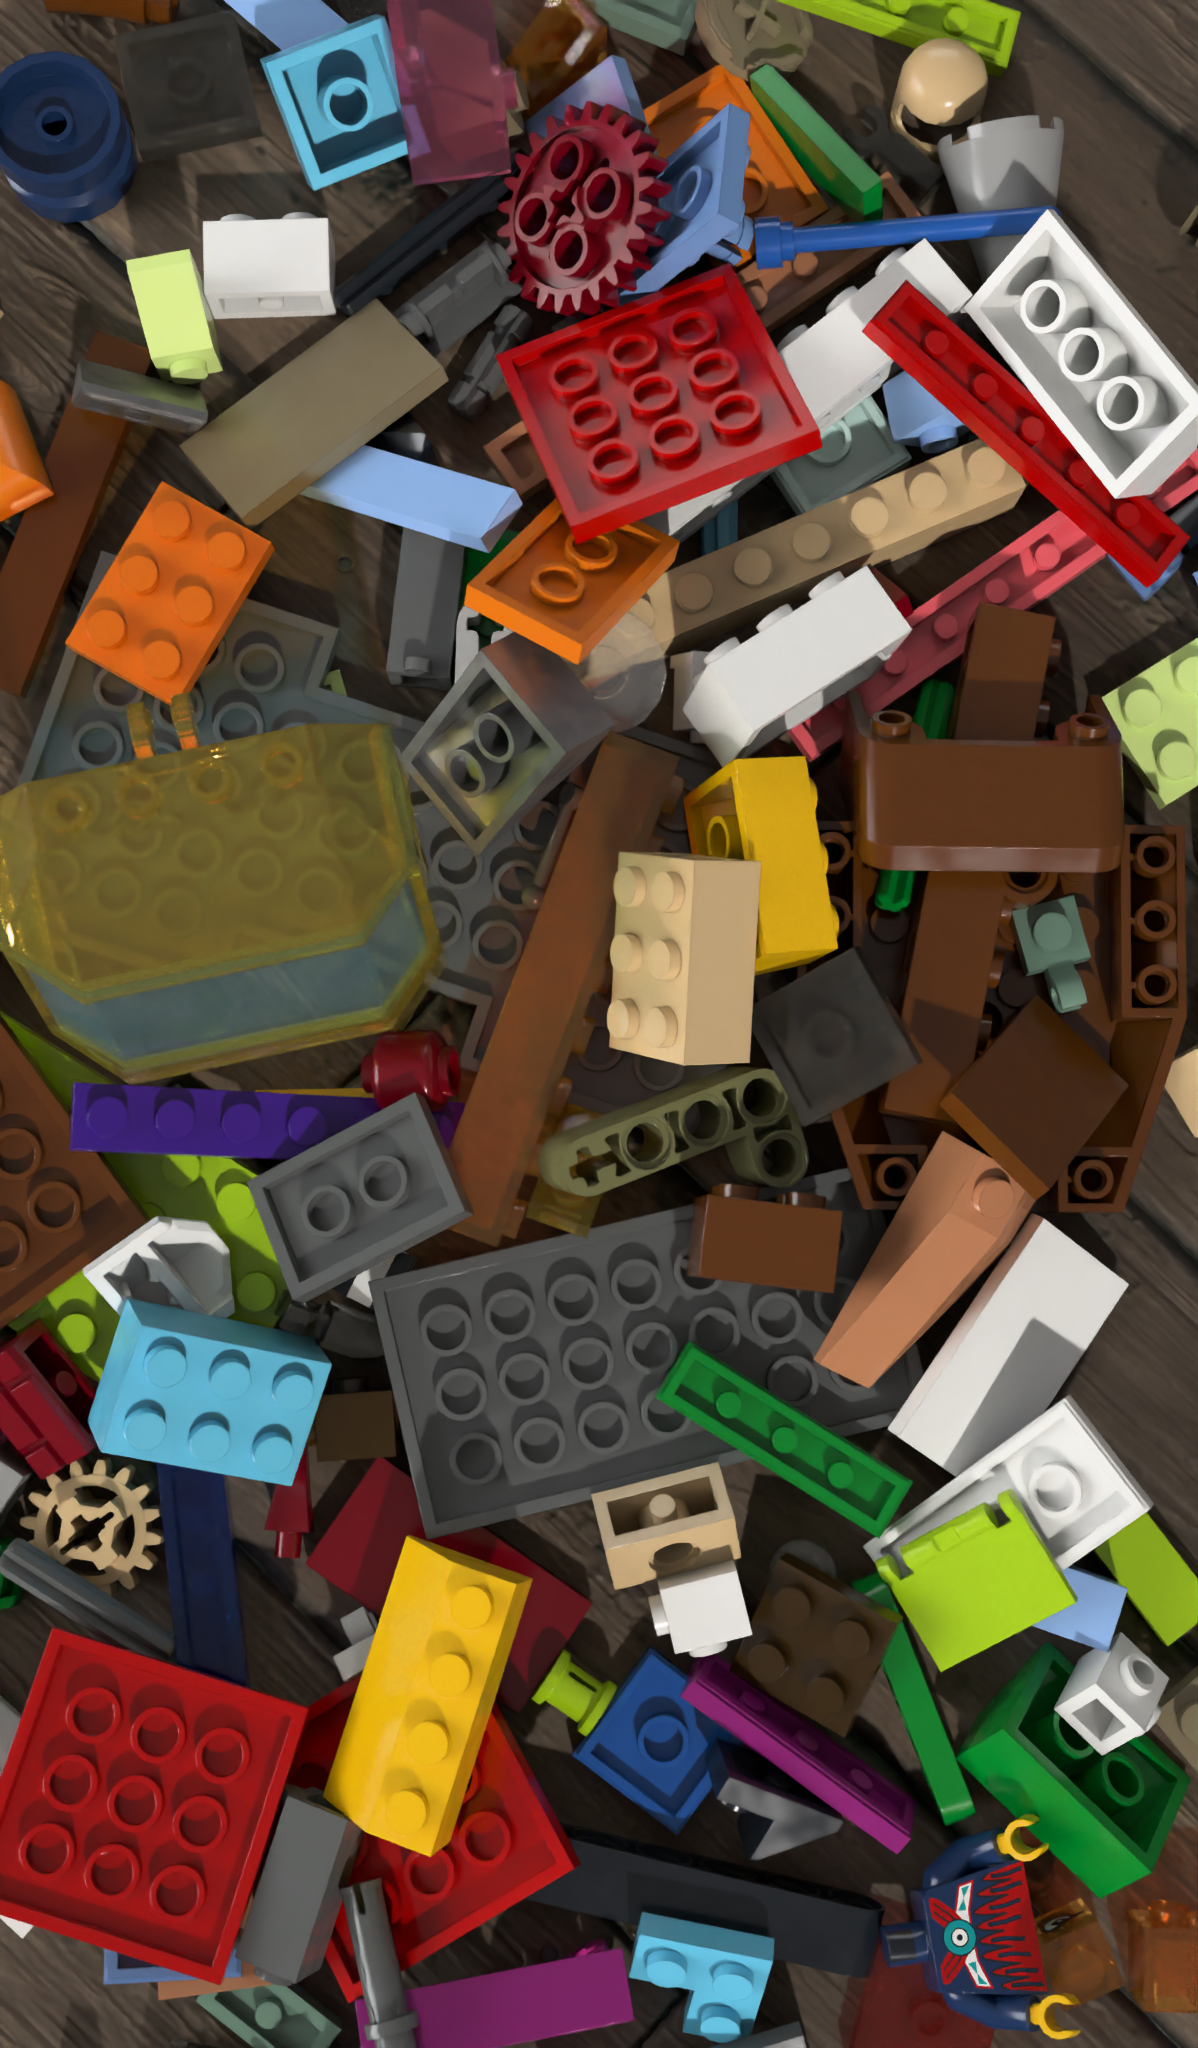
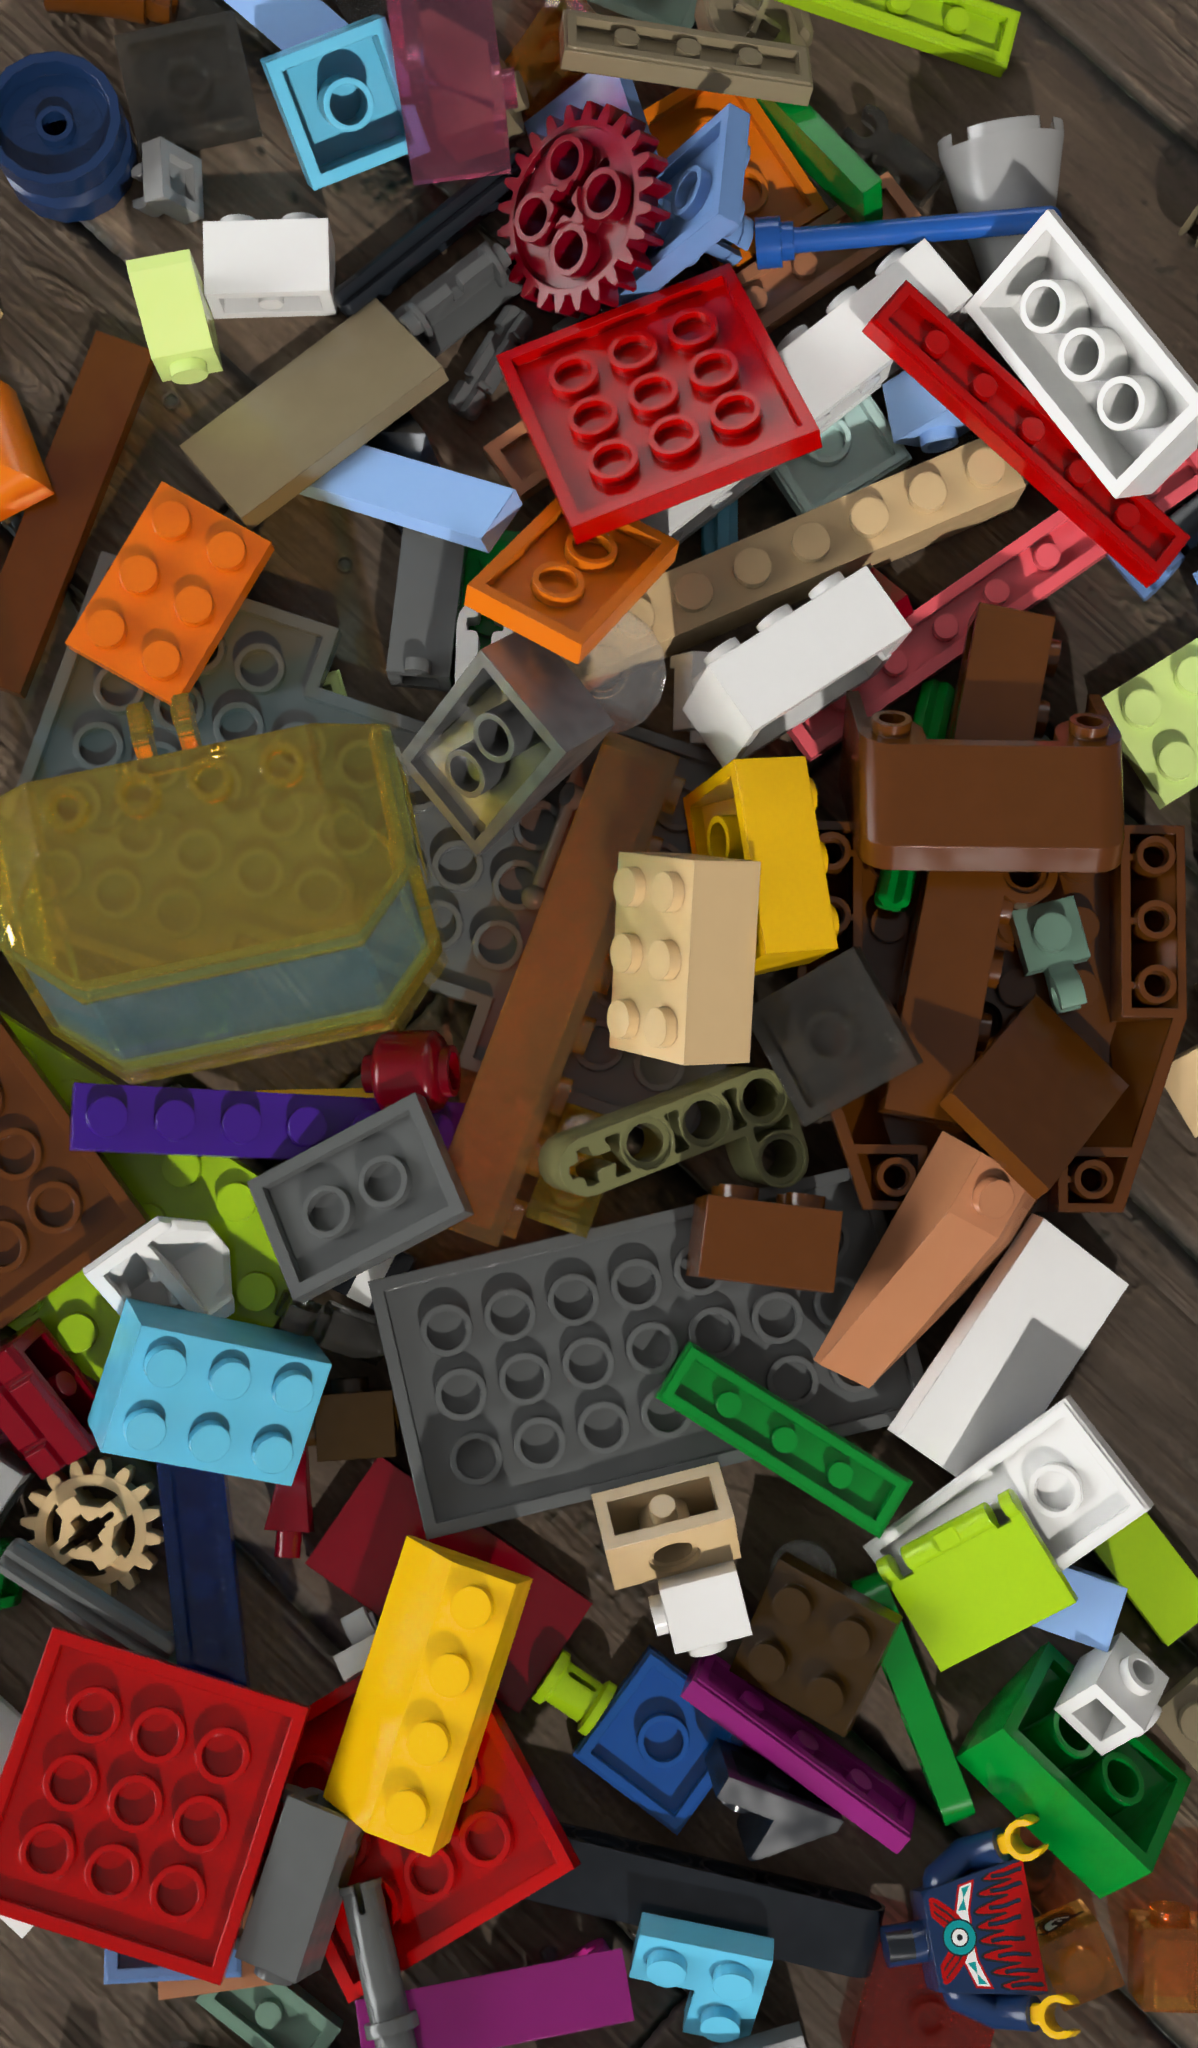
(138, 398): flat silver slope -> none
(169, 182): none -> light grey tile
(685, 57): none -> dark tan tile
(941, 85): tan helmet -> none

